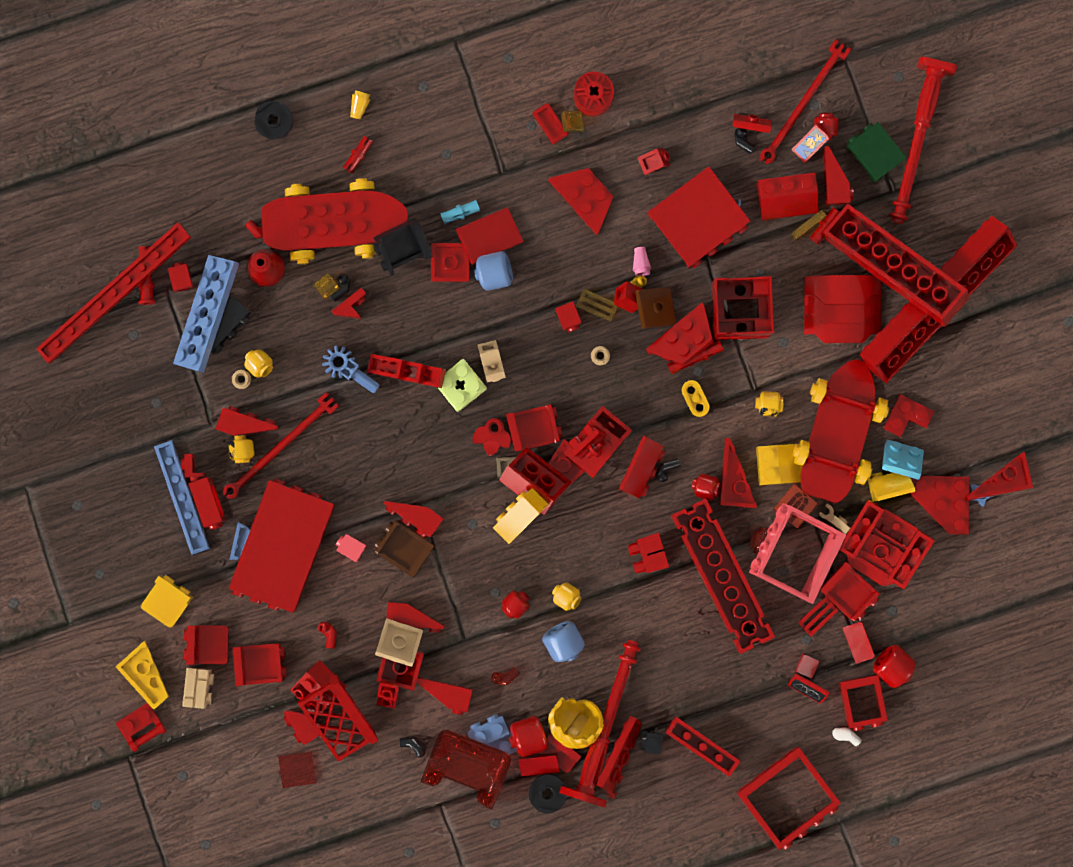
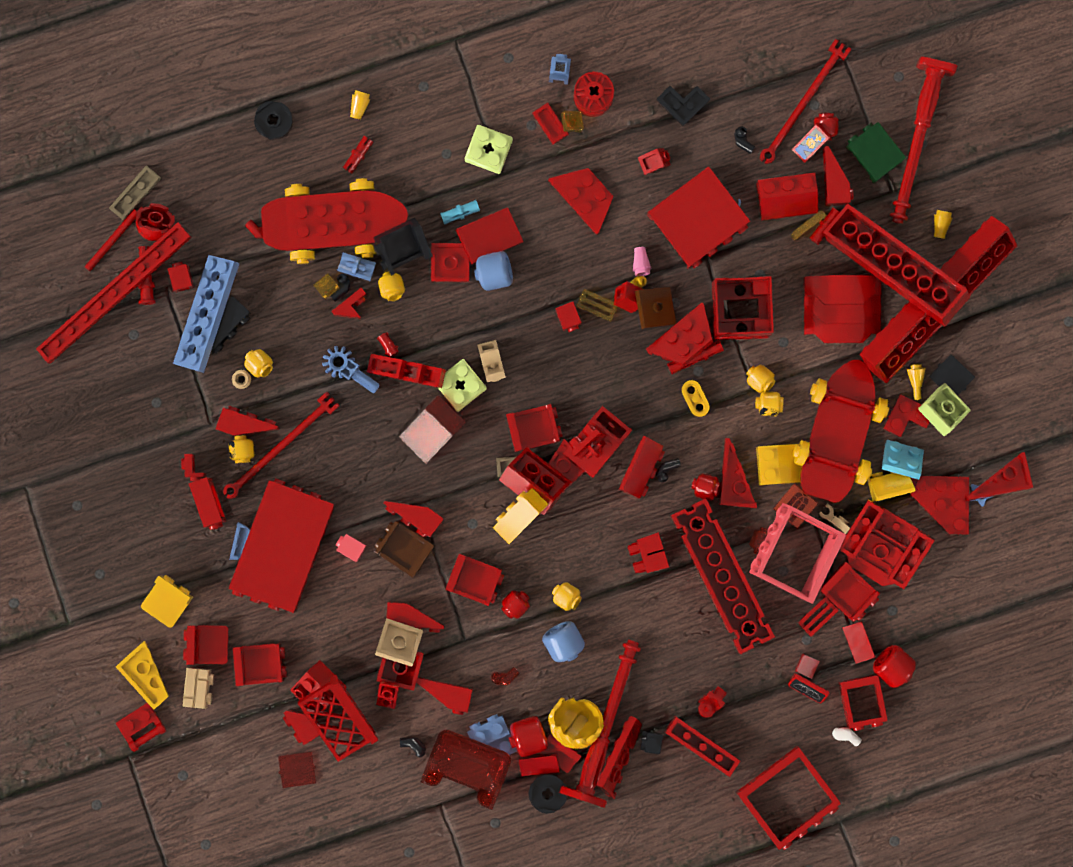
(112, 239): none -> red bar
(135, 193): none -> dark tan tile
(154, 221): none -> red cylinder
(182, 497): medium blue tile -> none
(270, 272): red cone -> none
(330, 632): red arm -> none
(356, 266): none -> medium blue hips
(388, 345): none -> red pin
(391, 286): none -> yellow head
(432, 429): none -> clear red slope
(474, 580): none -> red panel
(477, 154): none -> yellowish green brick
(490, 439): red plate -> none
(560, 68): none -> medium blue window
(595, 351): tan plate -> none
(683, 109): none -> black plate
(711, 702): none -> red hips
(752, 122): red plate -> none
(760, 378): none -> yellow head
(916, 376): none -> yellow cone
(941, 223): none -> yellow cone
(944, 409): none -> yellowish green brick
(952, 374): none -> black piece

